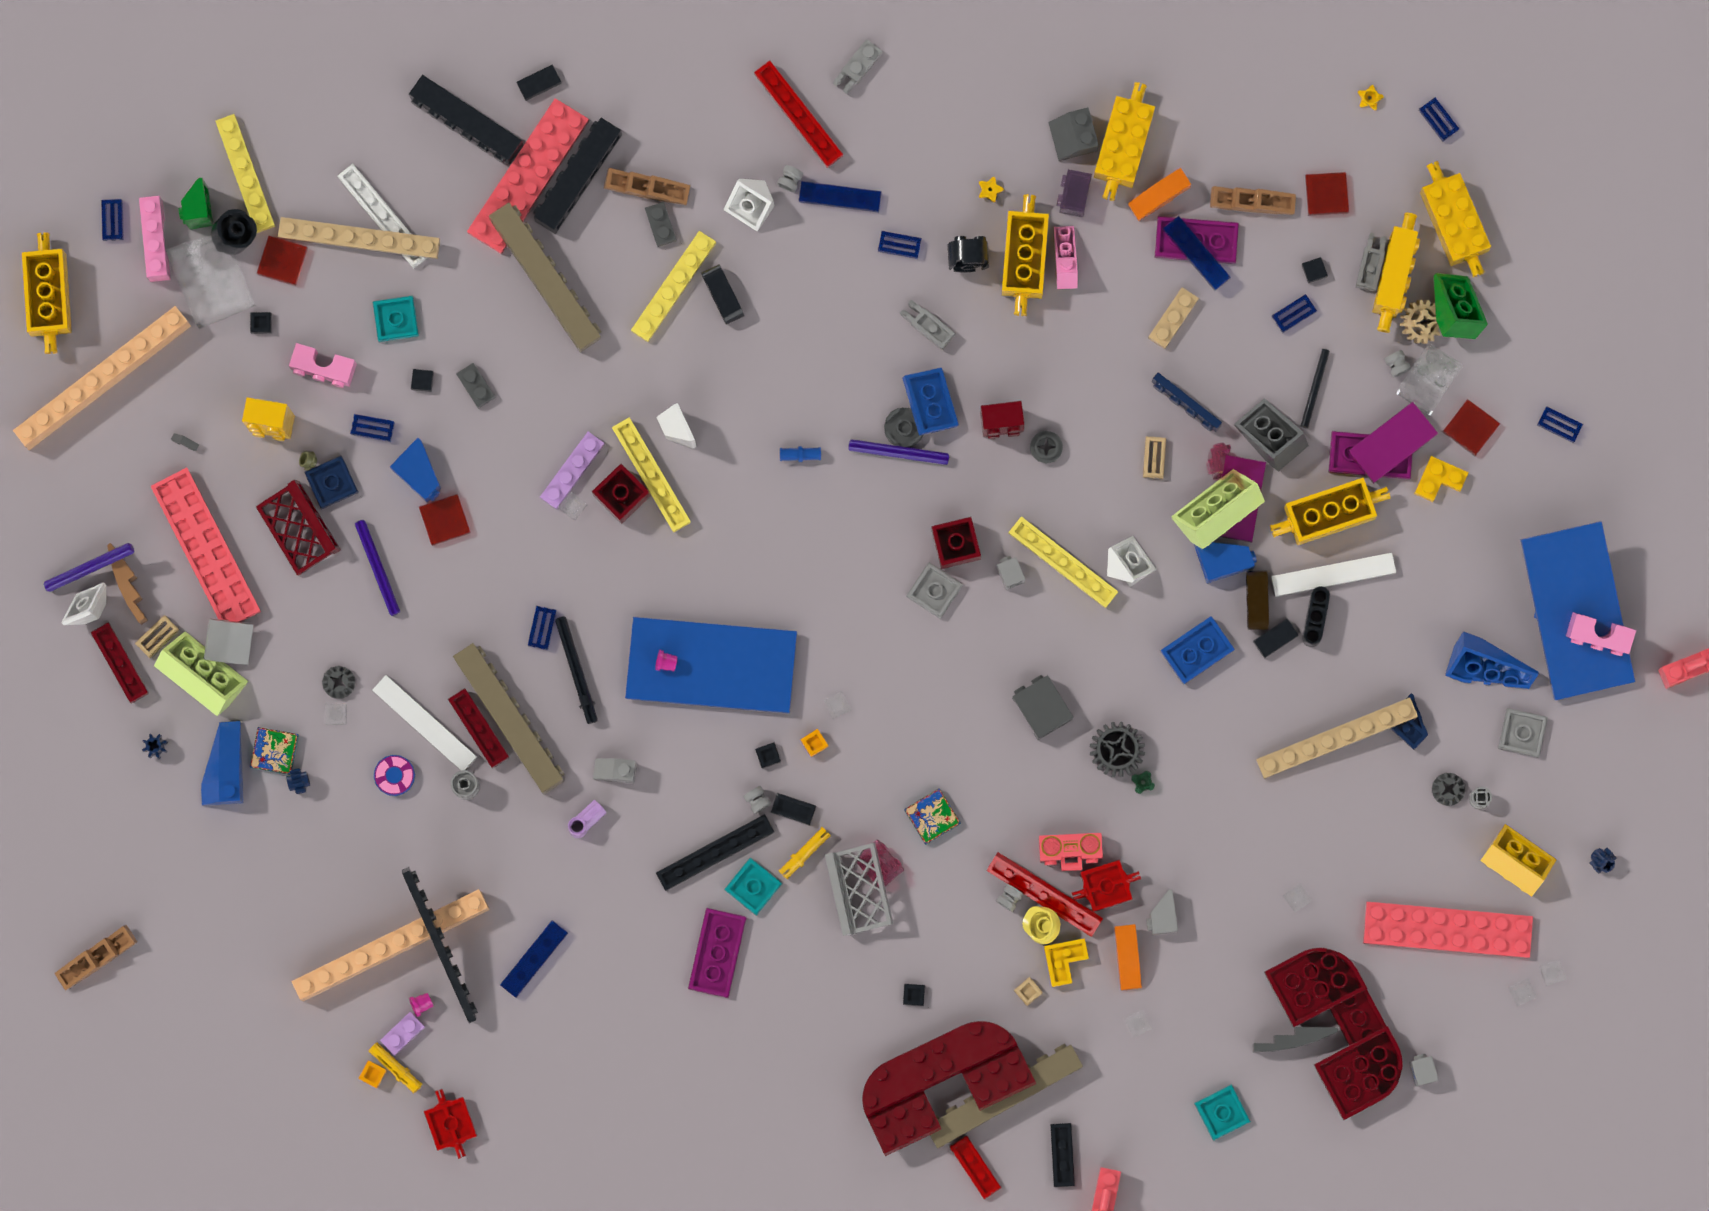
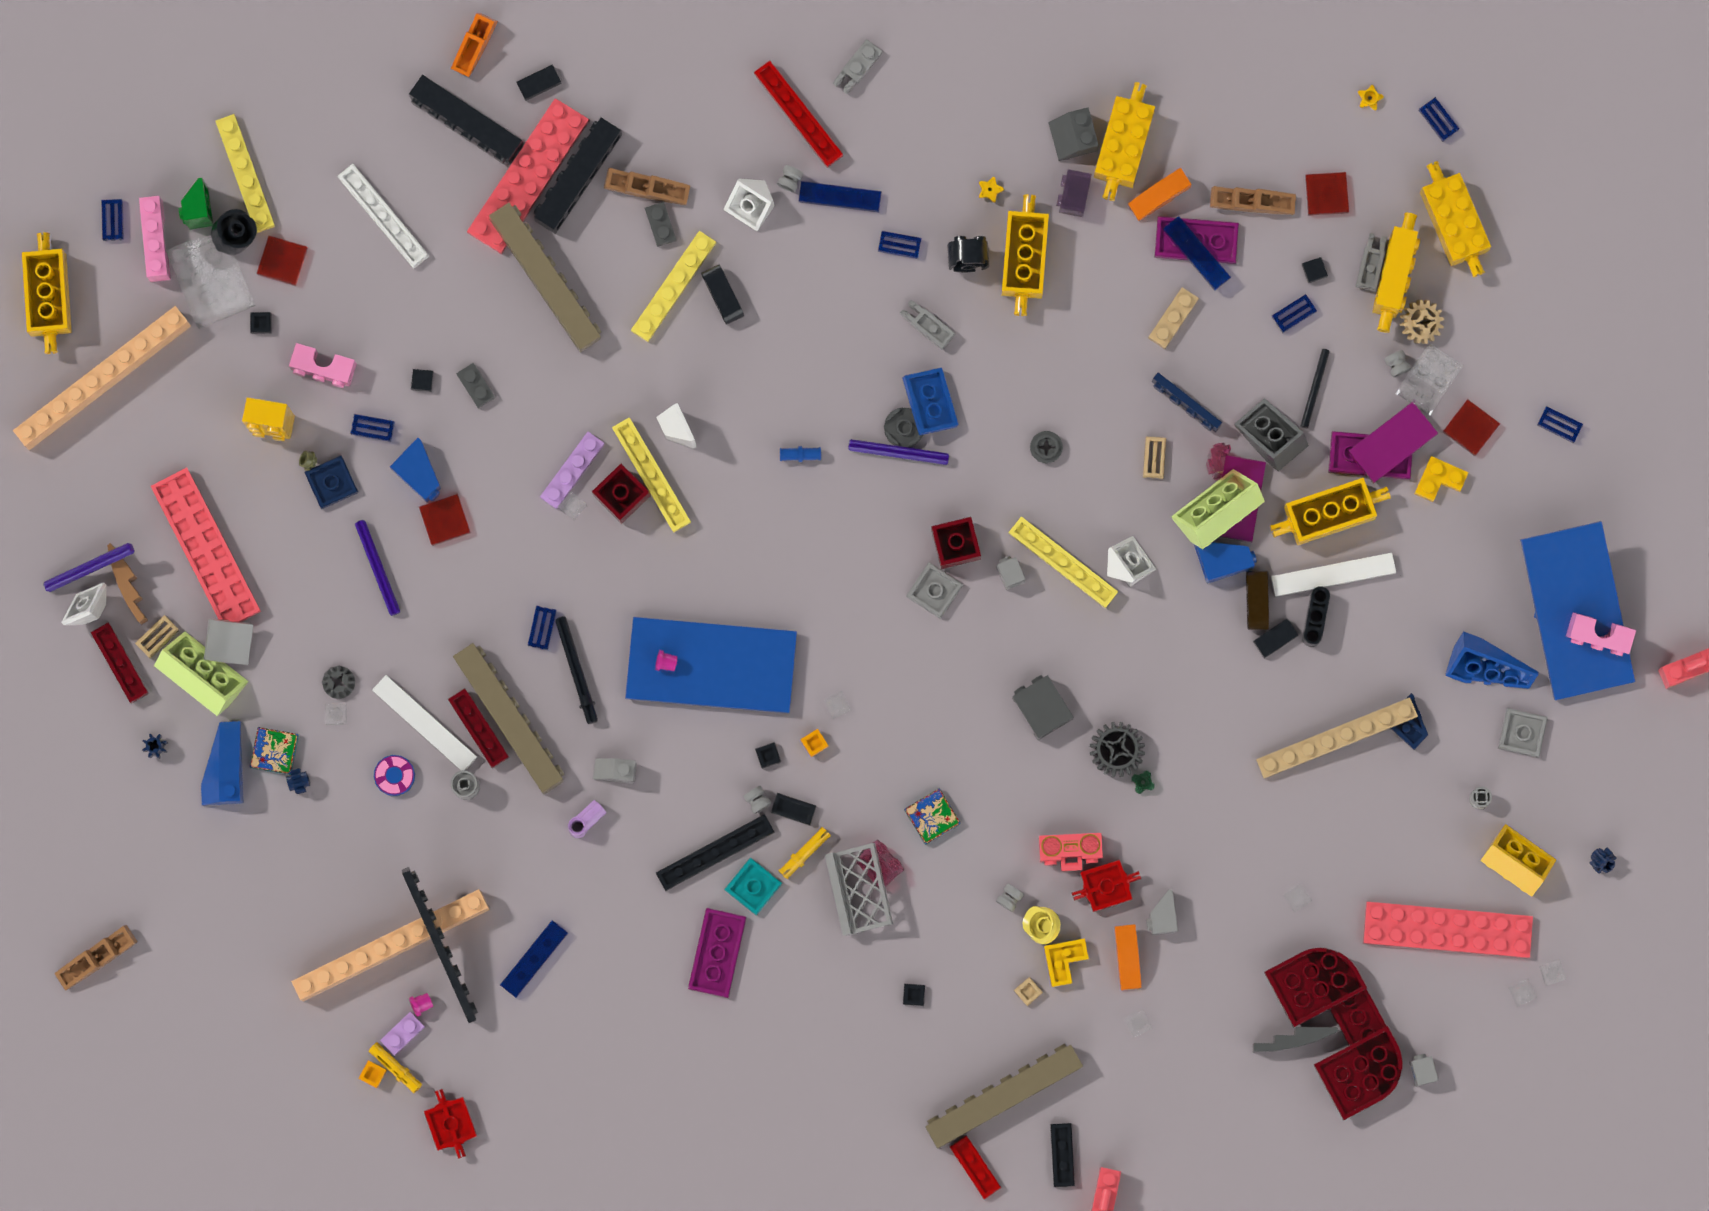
(180, 439): dark grey tile -> none
(312, 517): dark red fence -> none
(359, 238): tan plate -> none
(395, 318): teal tile -> none
(474, 44): none -> orange slope
(895, 1090): dark red plate -> none
(1002, 419): dark red brick -> none
(1044, 894): red plate -> none
(1065, 257): bright pink slope -> none
(1197, 650): blue plate -> none
(1222, 1112): teal tile -> none
(1438, 788): dark grey gear -> none
(1457, 307): green slope -> none

